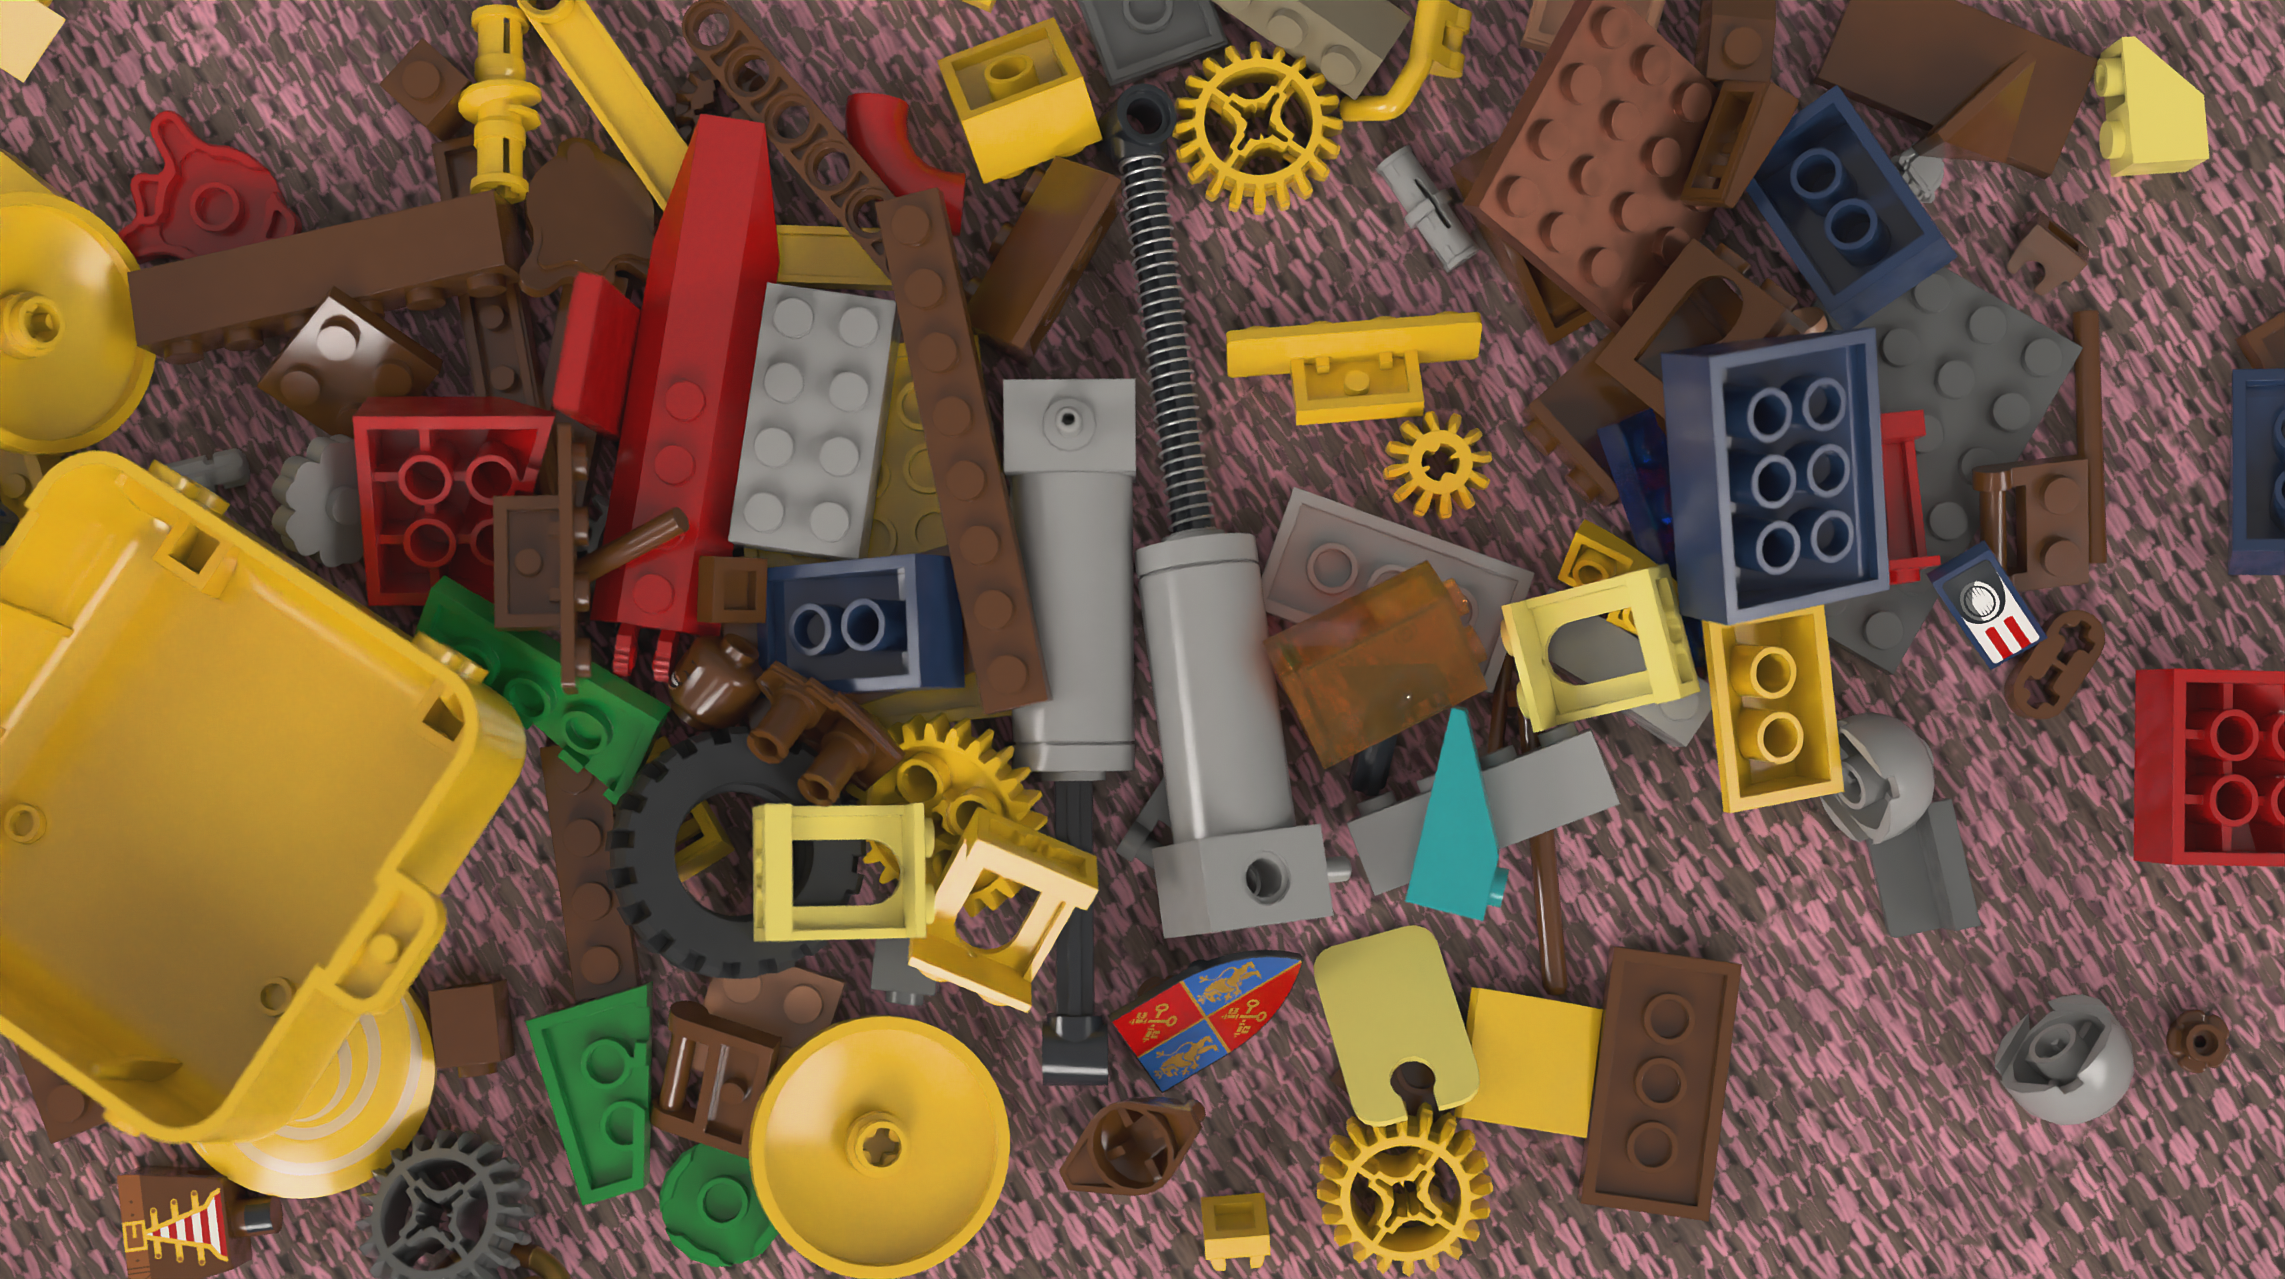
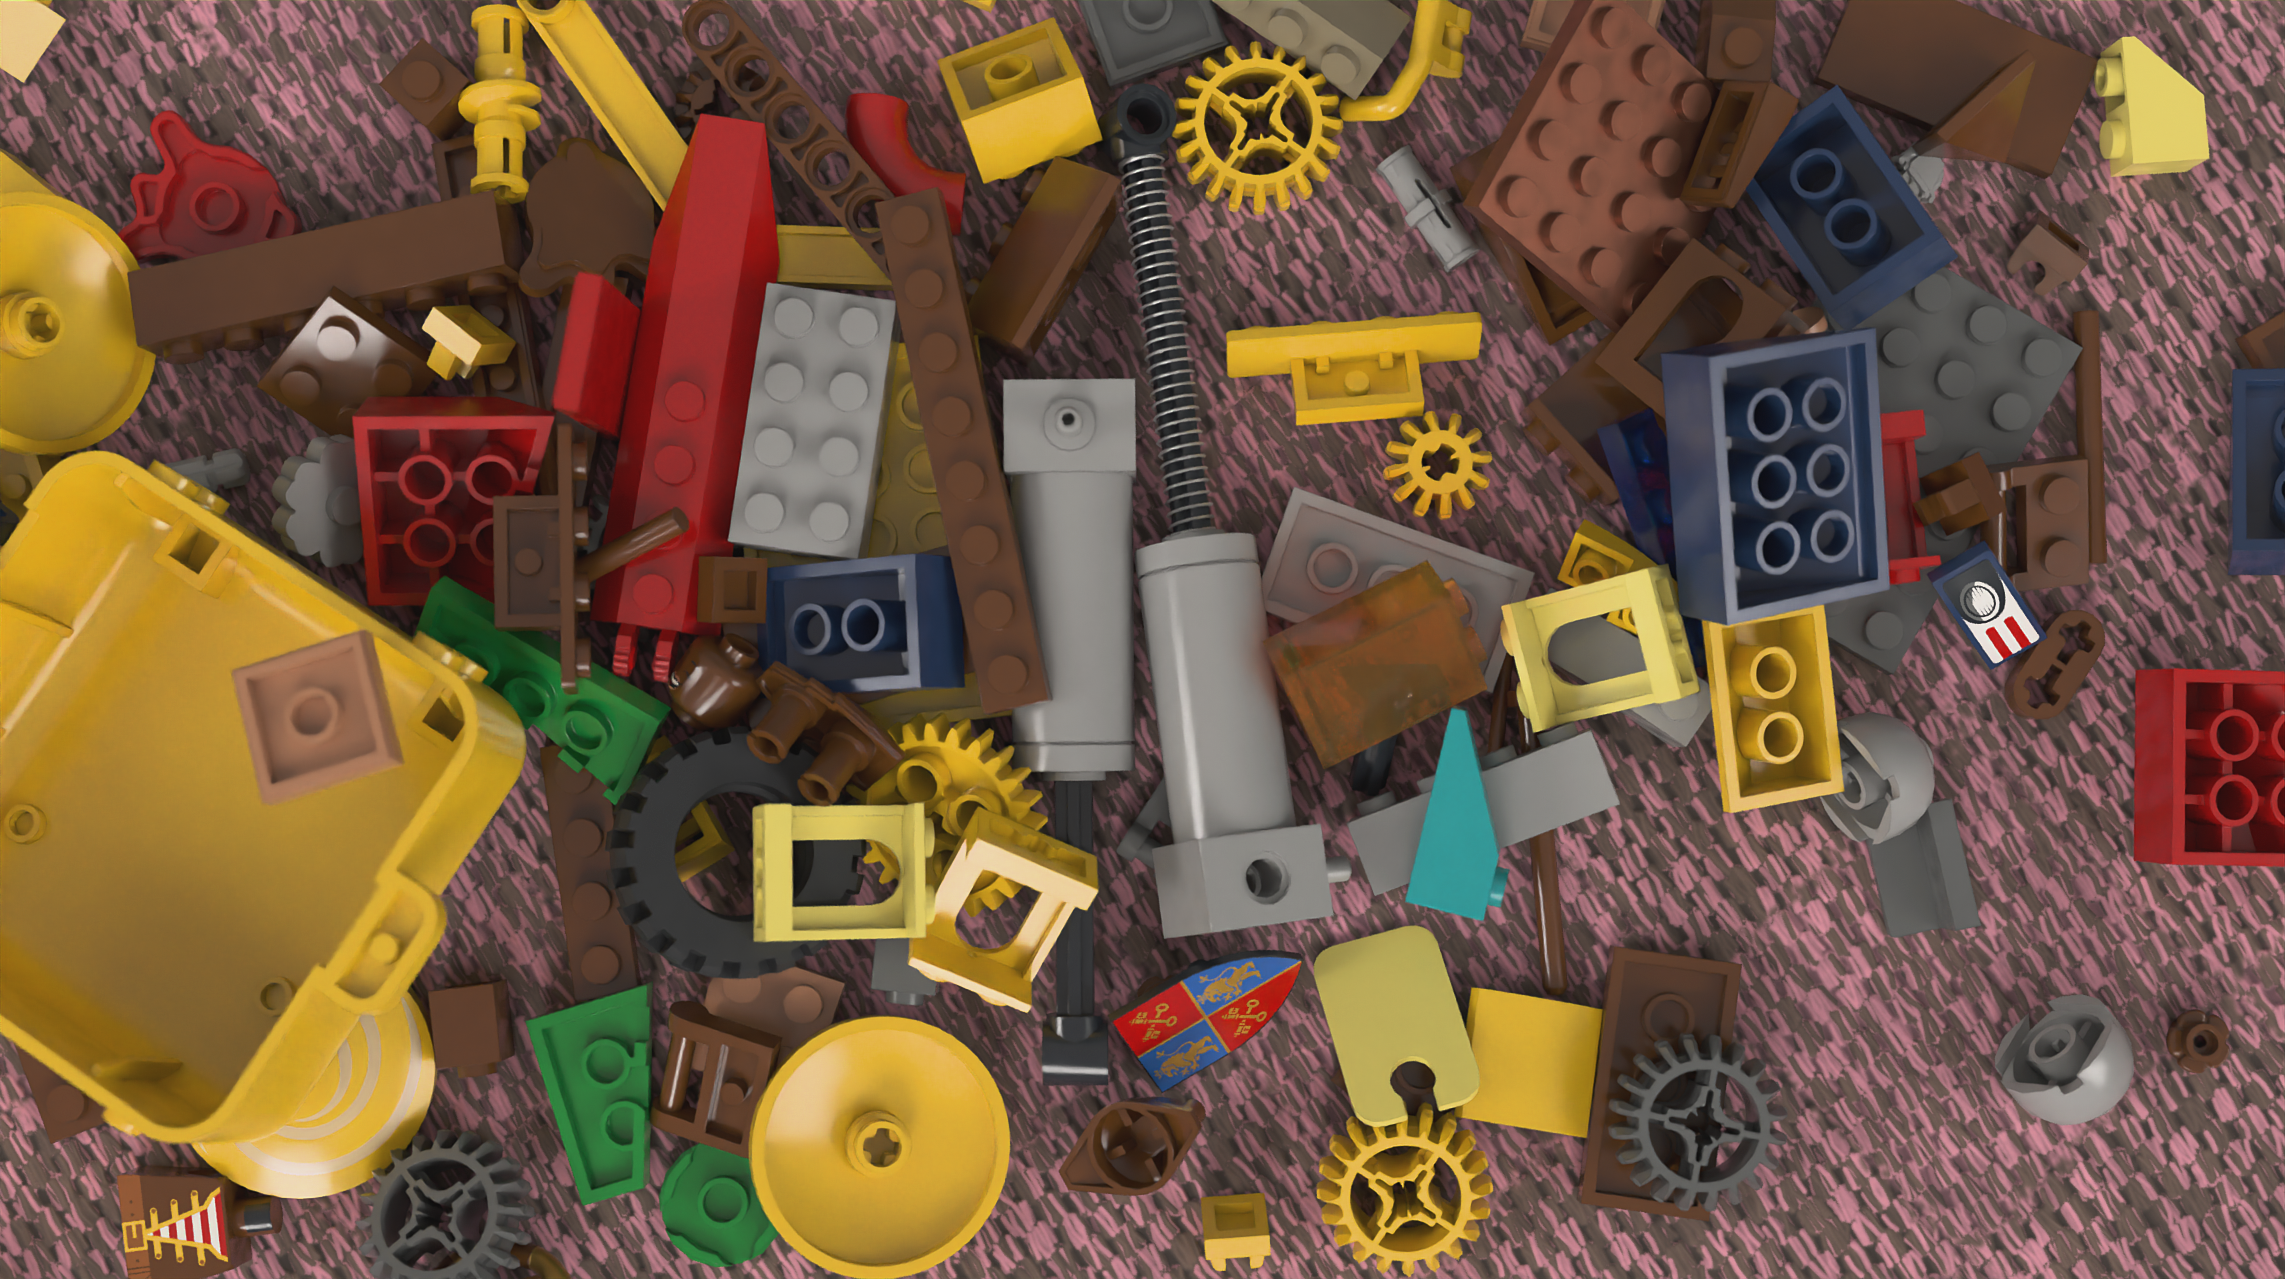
(317, 717): none -> nougat plate
(464, 341): none -> yellow tile
(1695, 1150): none -> dark grey gear
(1959, 495): none -> reddish brown tile

